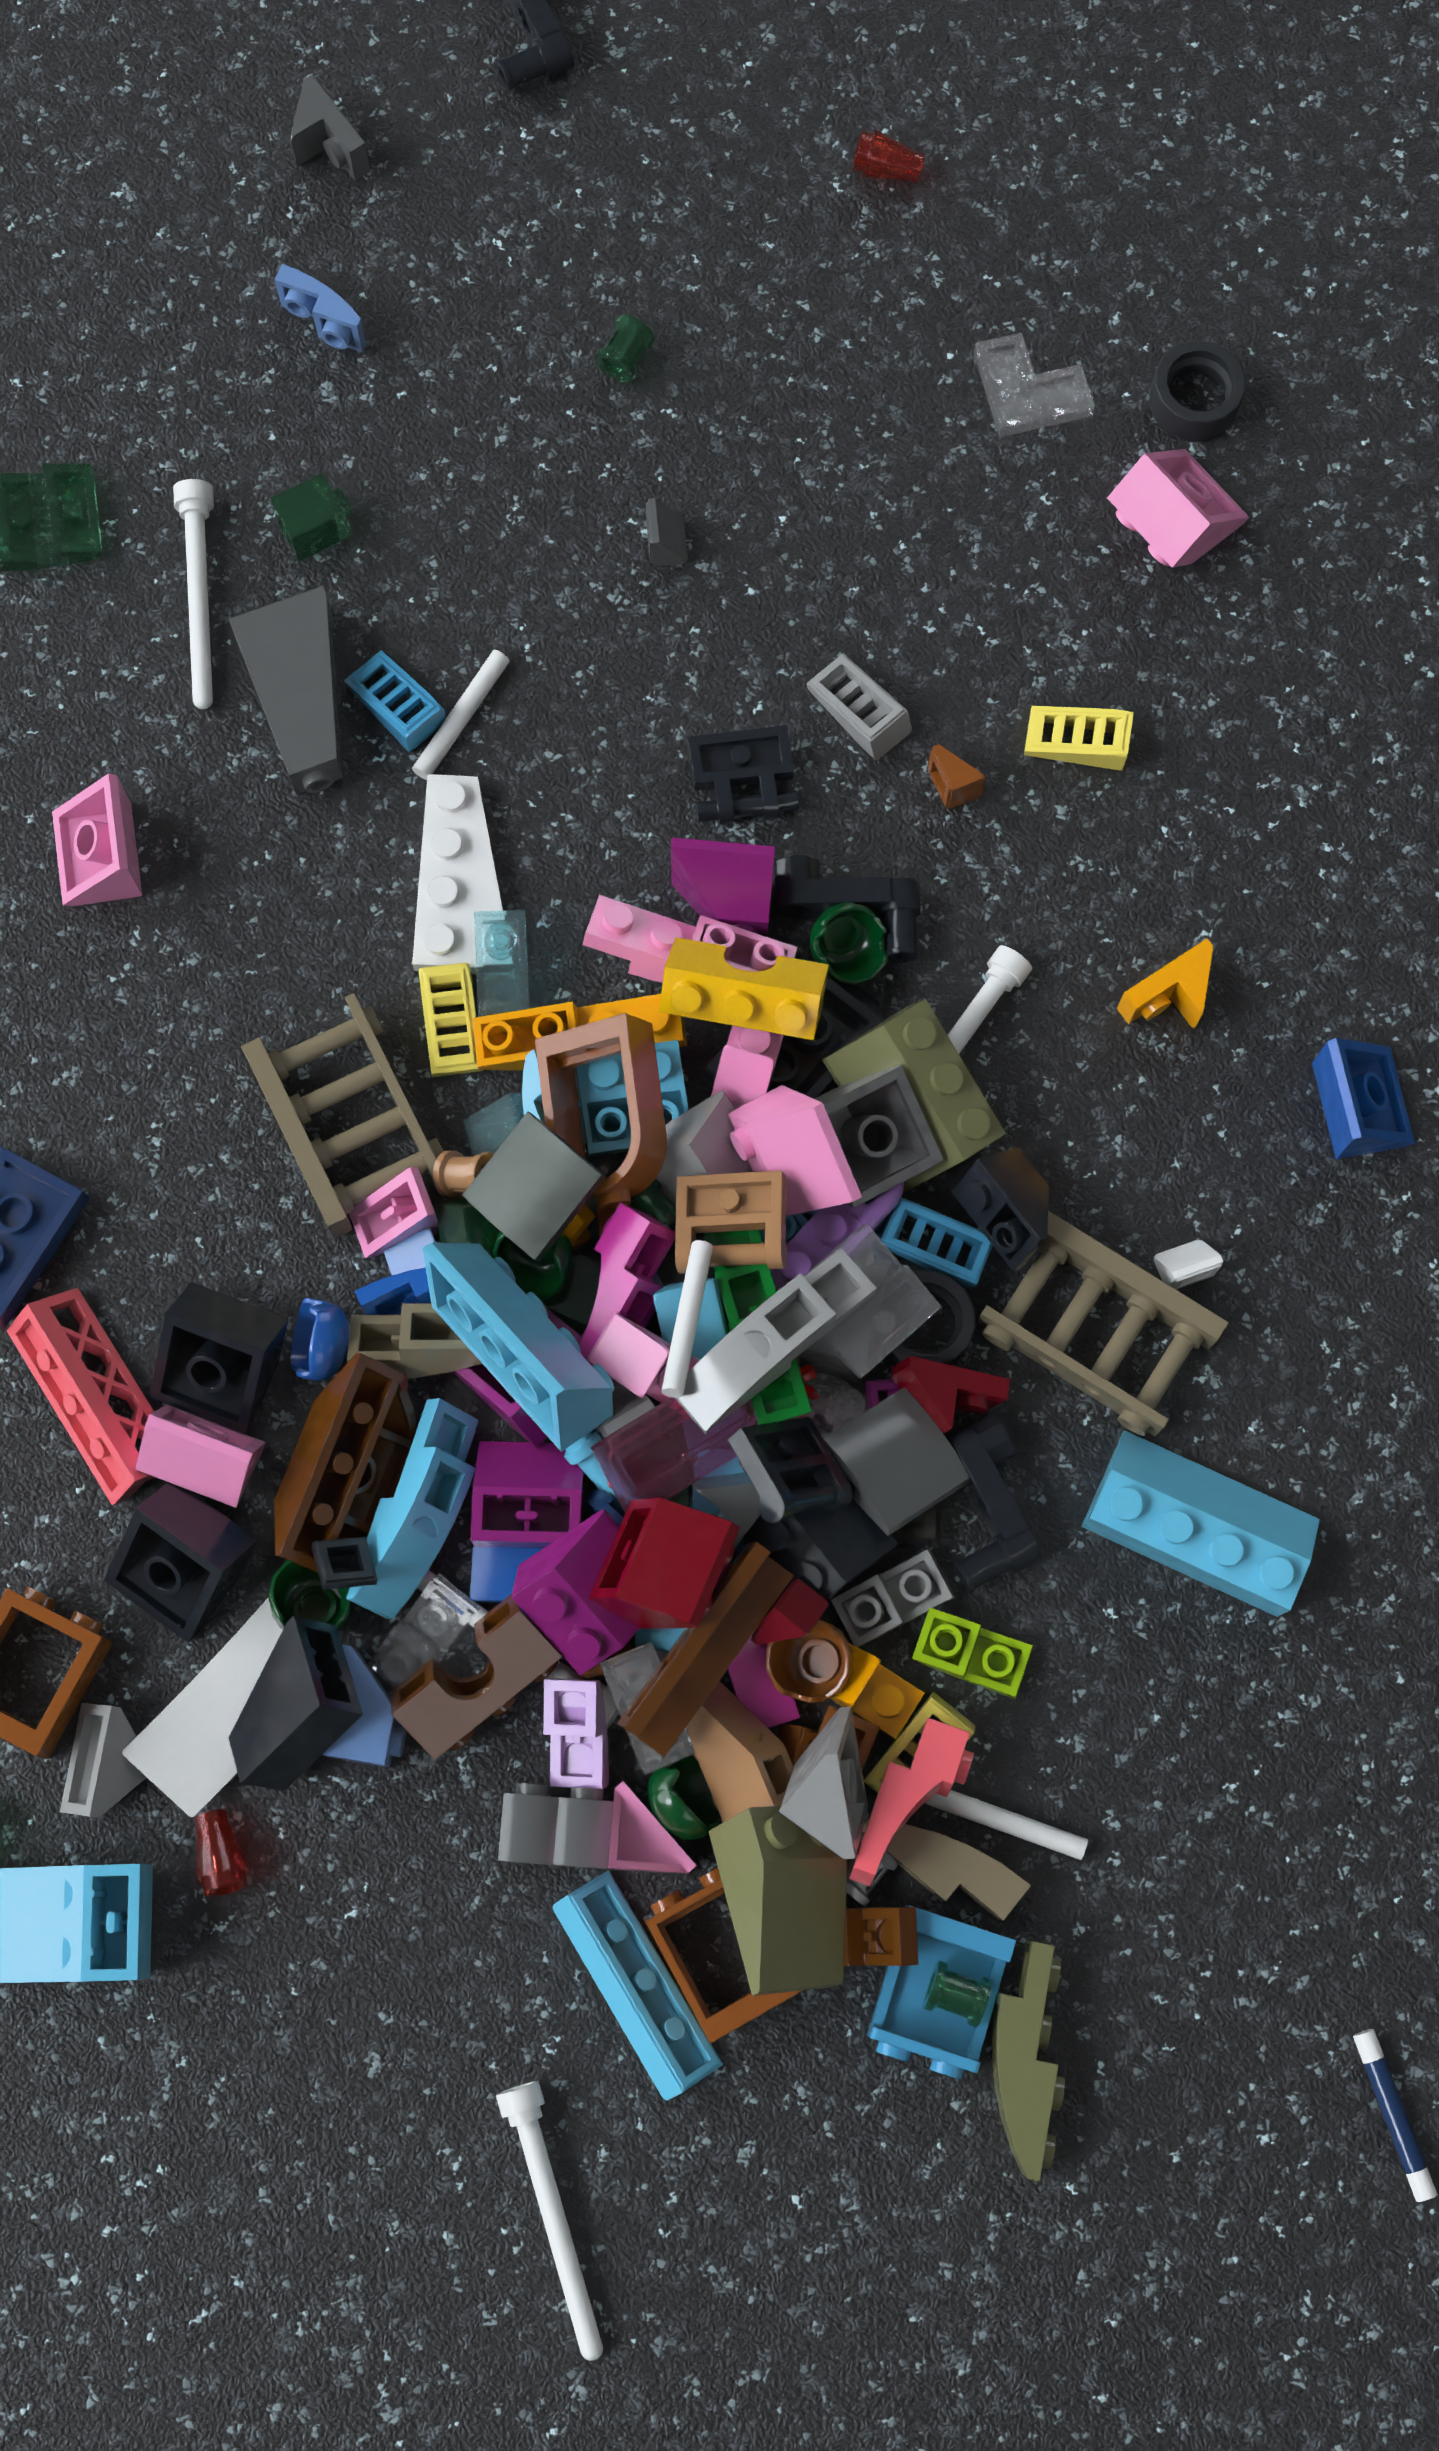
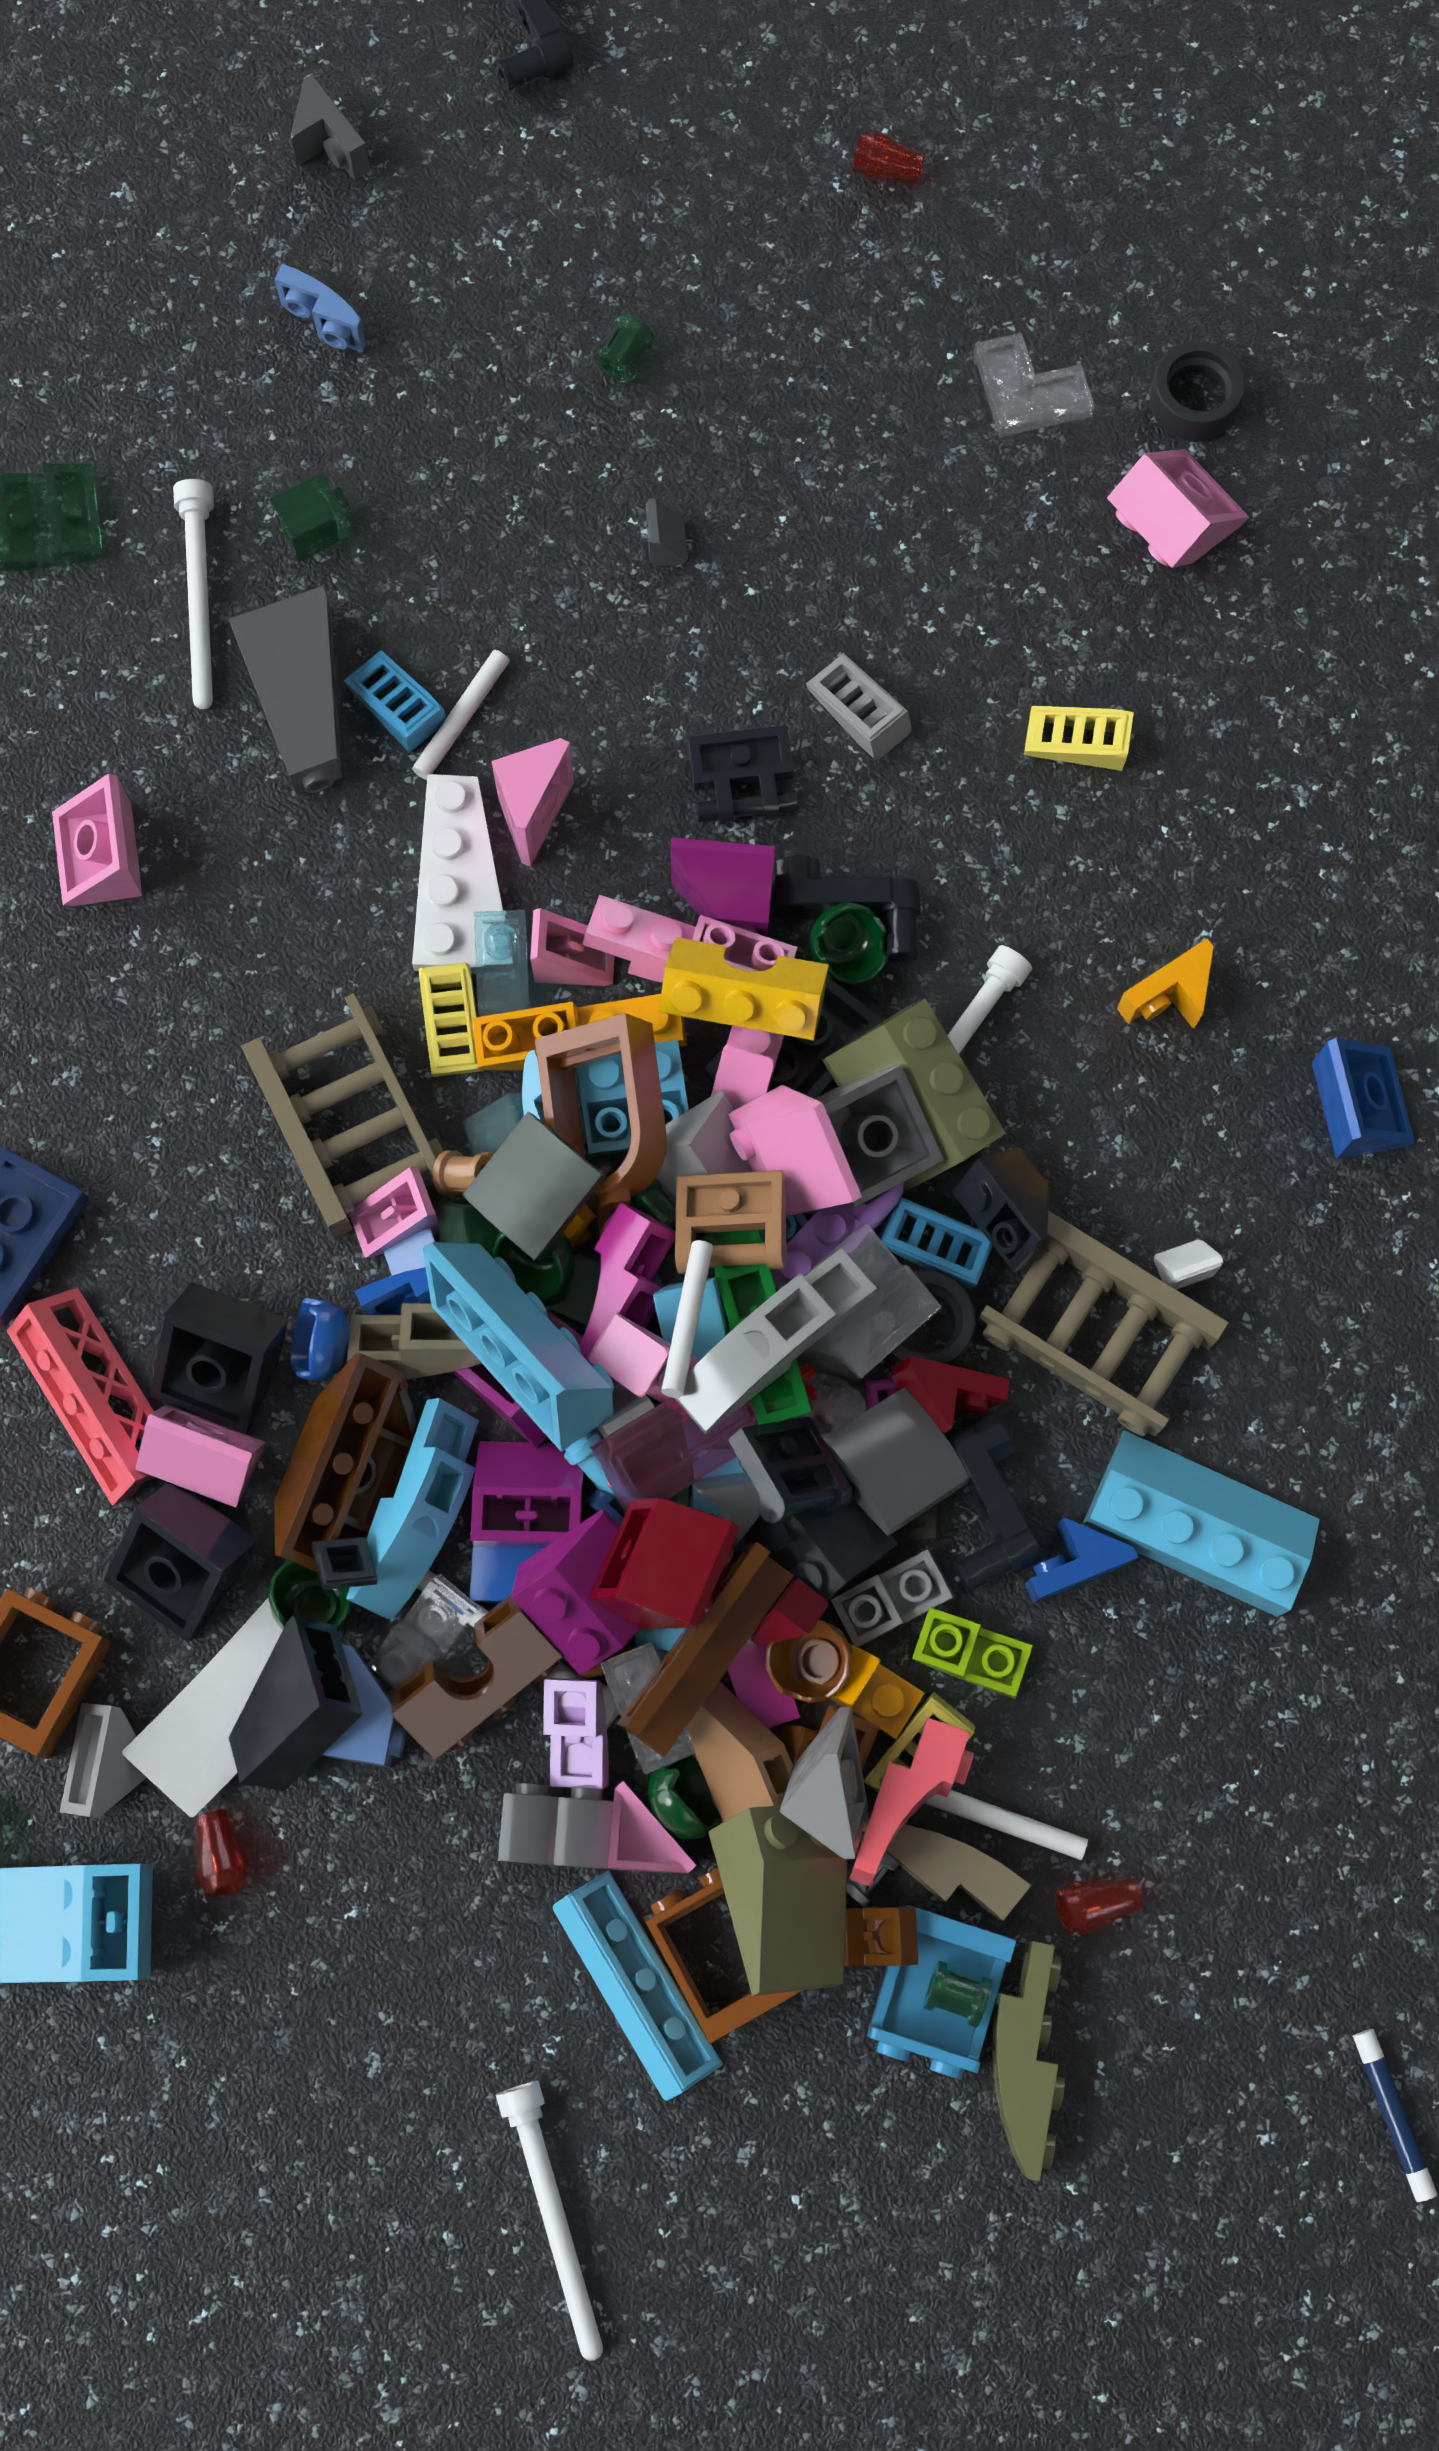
(532, 791): none -> bright pink slope
(561, 957): none -> bright pink slope
(954, 778): dark orange slope -> none
(1091, 1557): none -> blue slope
(1095, 1903): none -> clear red cone

